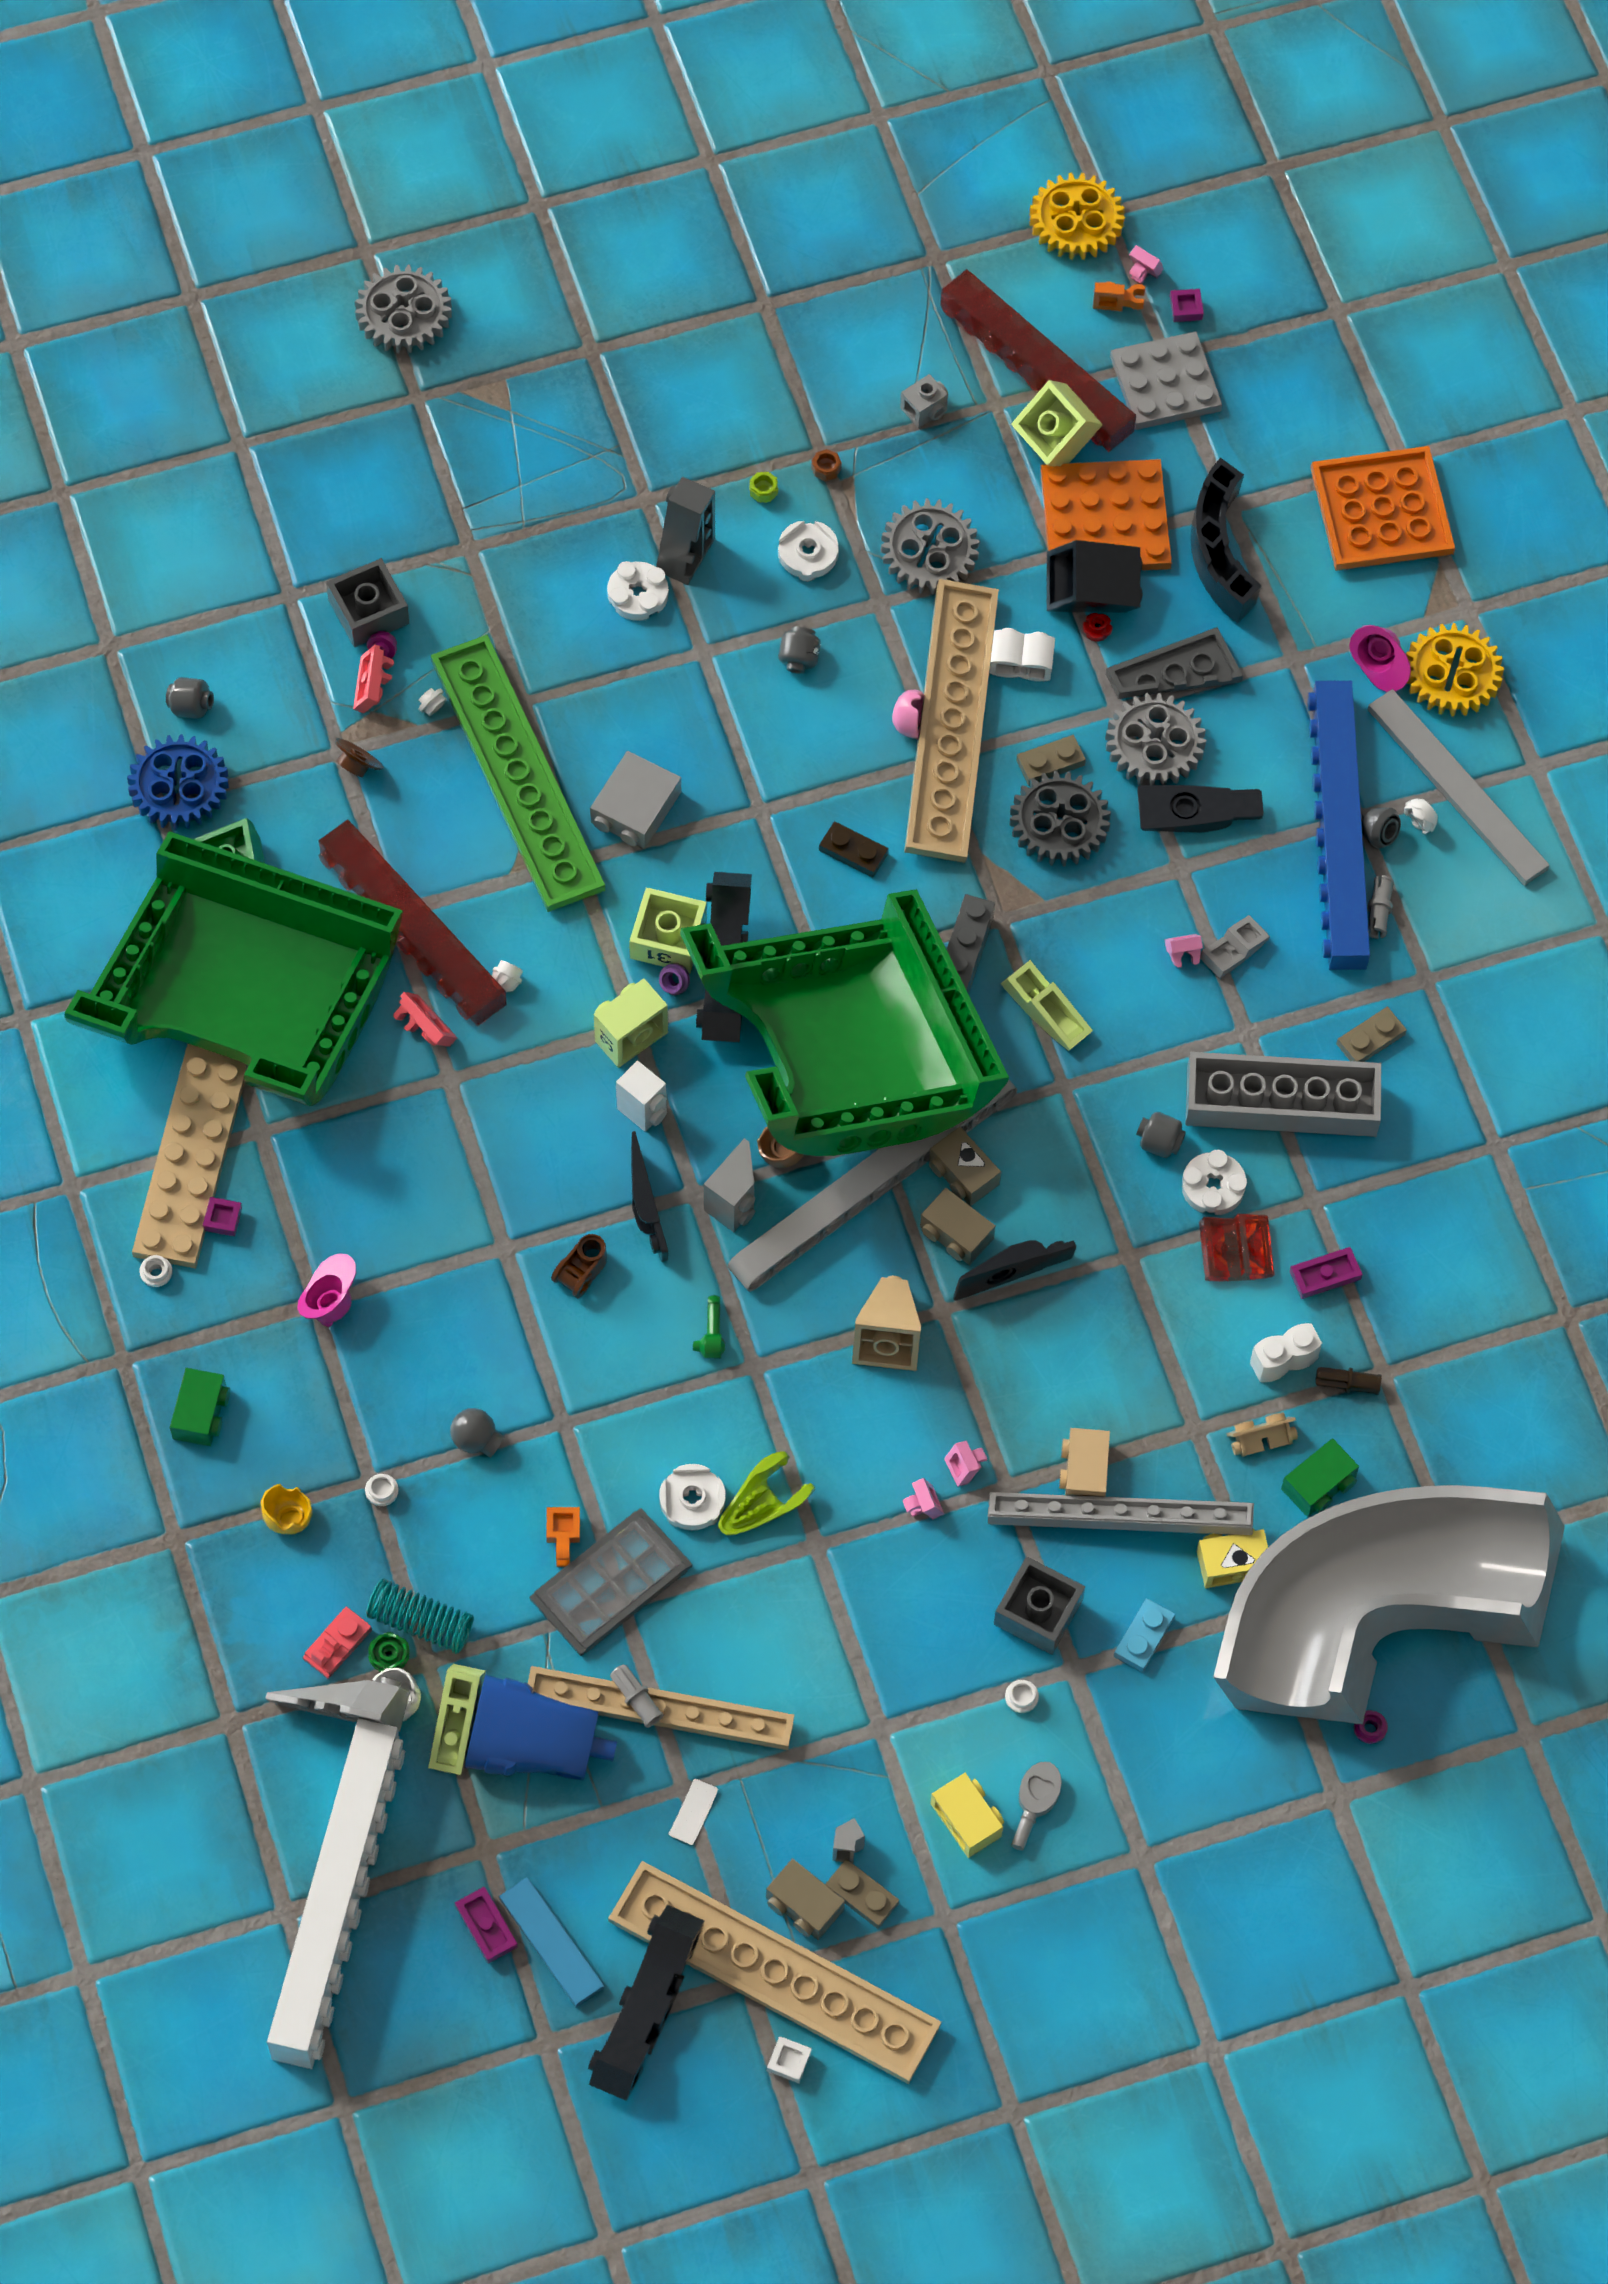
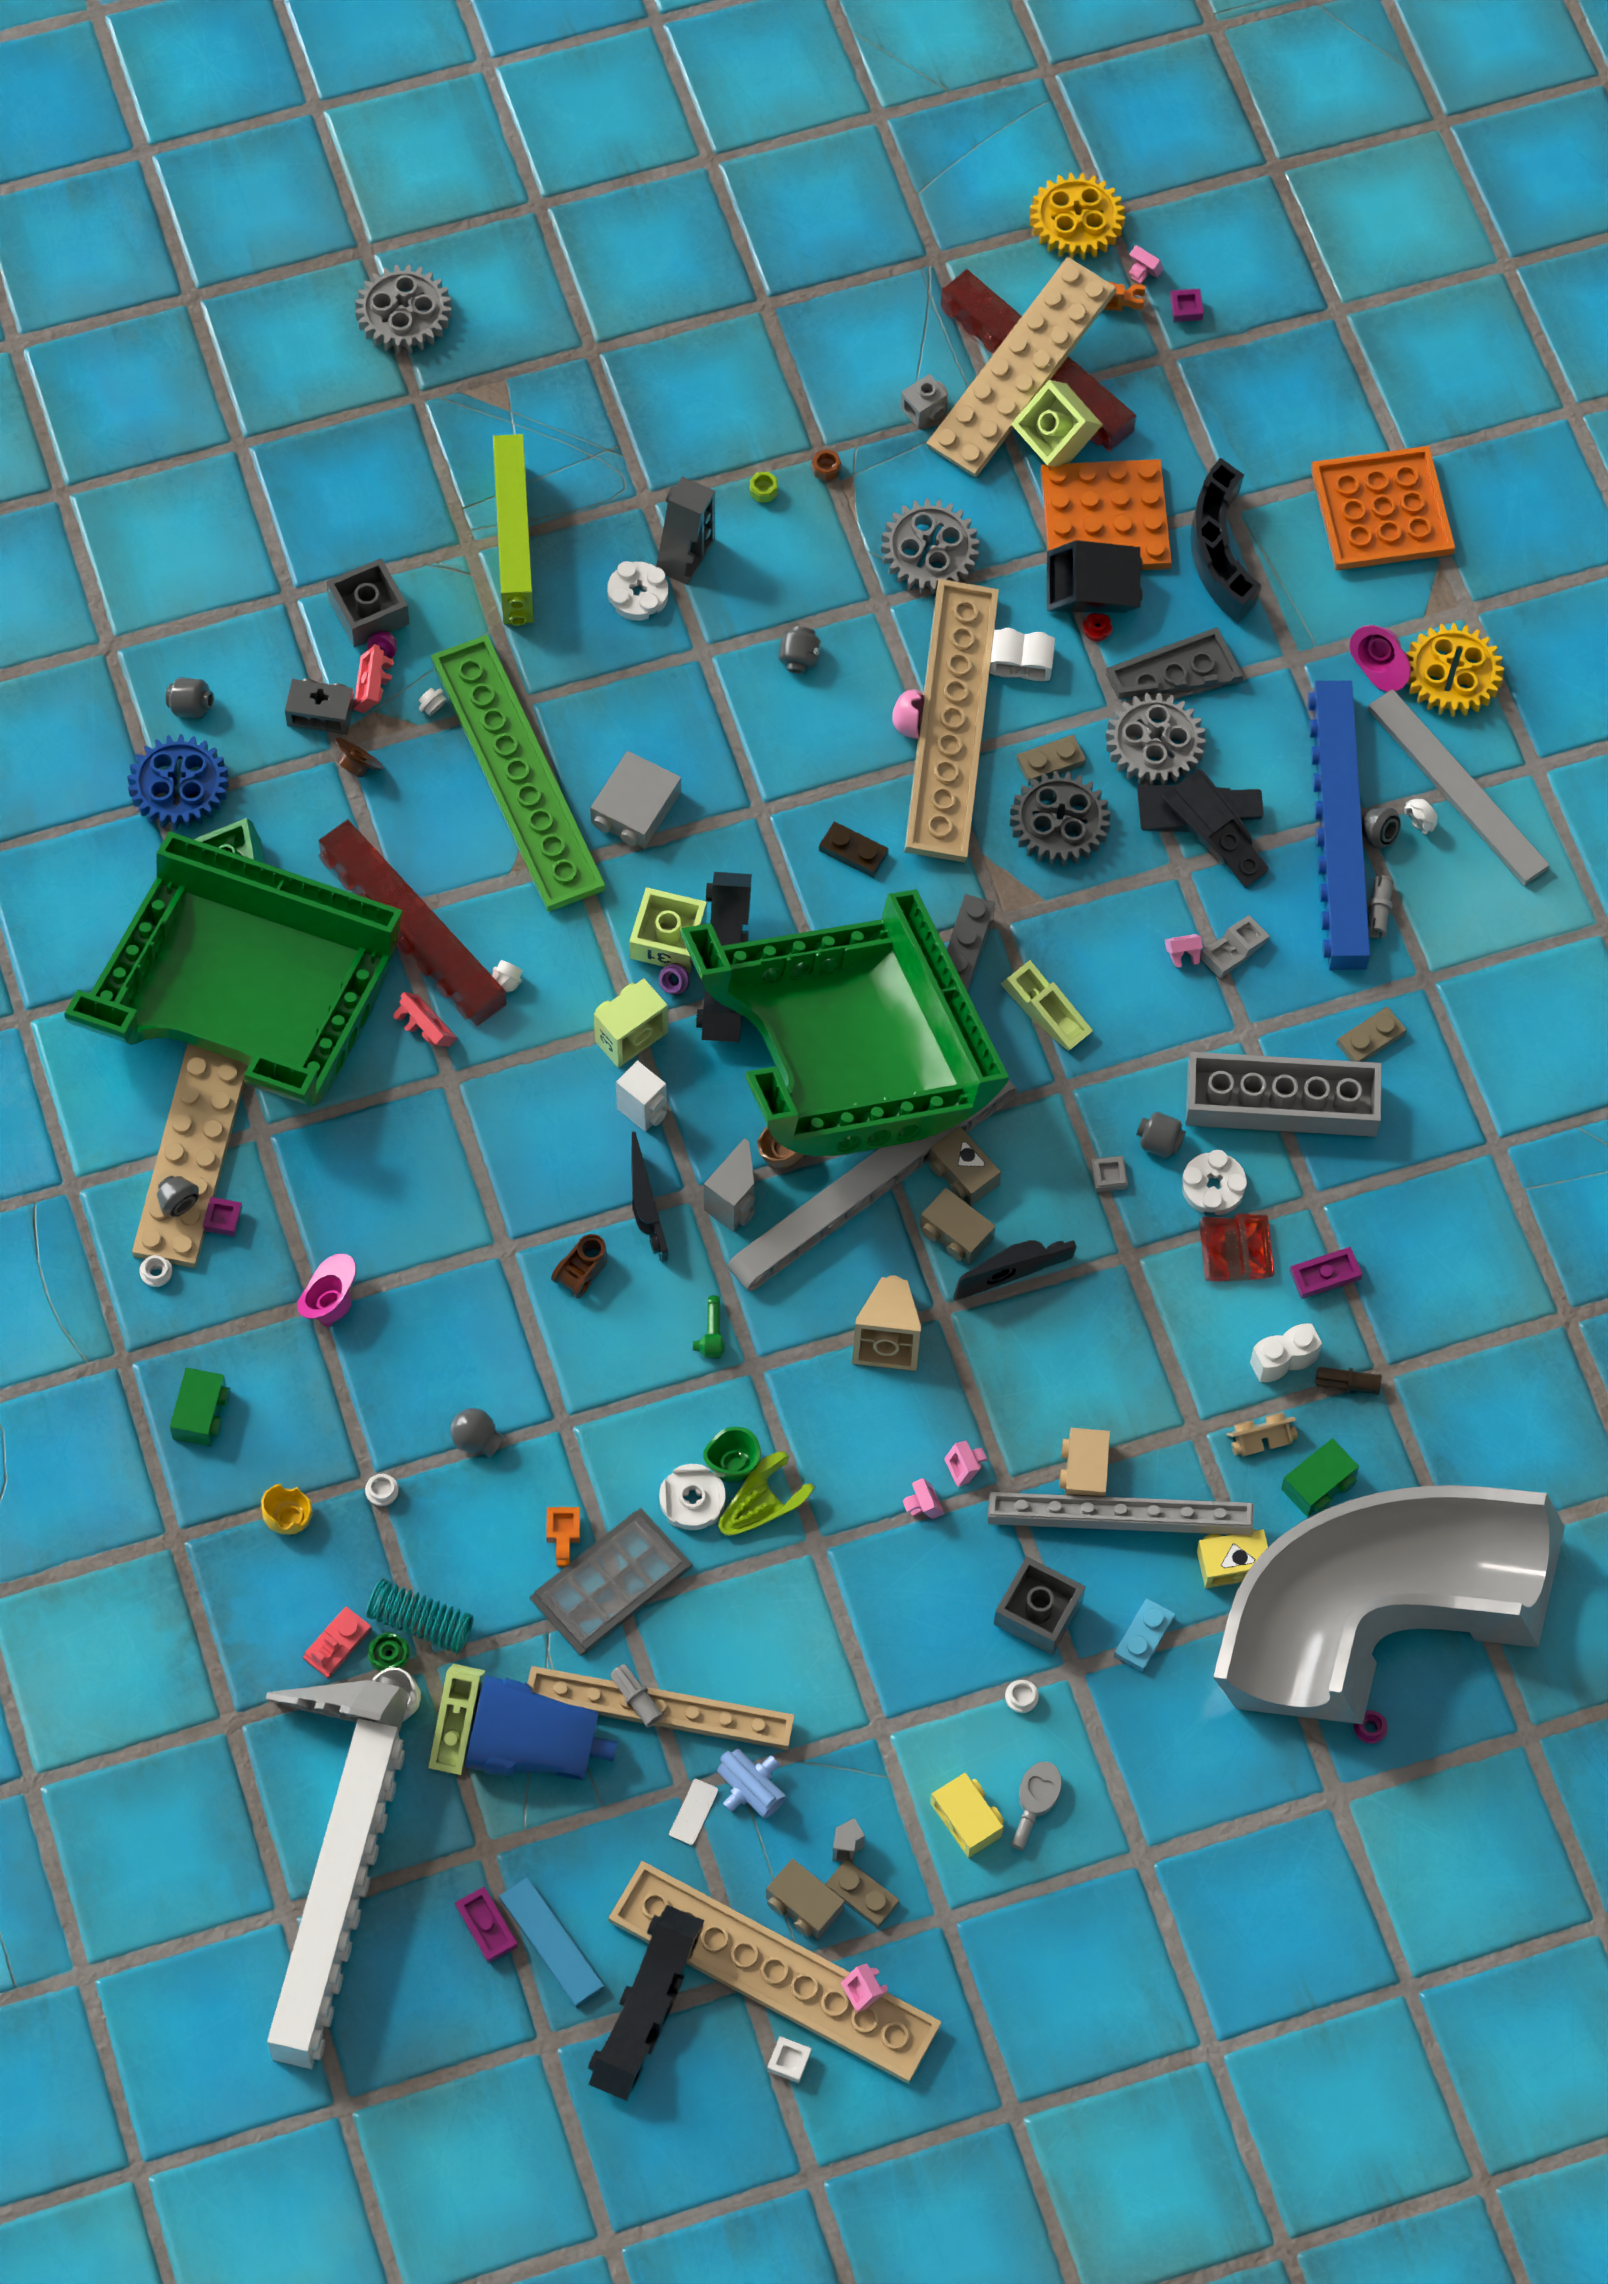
(177, 1195): none -> dark grey cone
(305, 711): none -> dark grey brick
(513, 529): none -> lime brick
(733, 1454): none -> green helmet
(750, 1783): none -> light blue pin
(808, 565): white plate -> none
(862, 1987): none -> bright pink tile
(1021, 366): none -> tan plate
(1109, 1174): none -> light grey tile
(1166, 380): light grey plate -> none
(1216, 826): none -> black piece

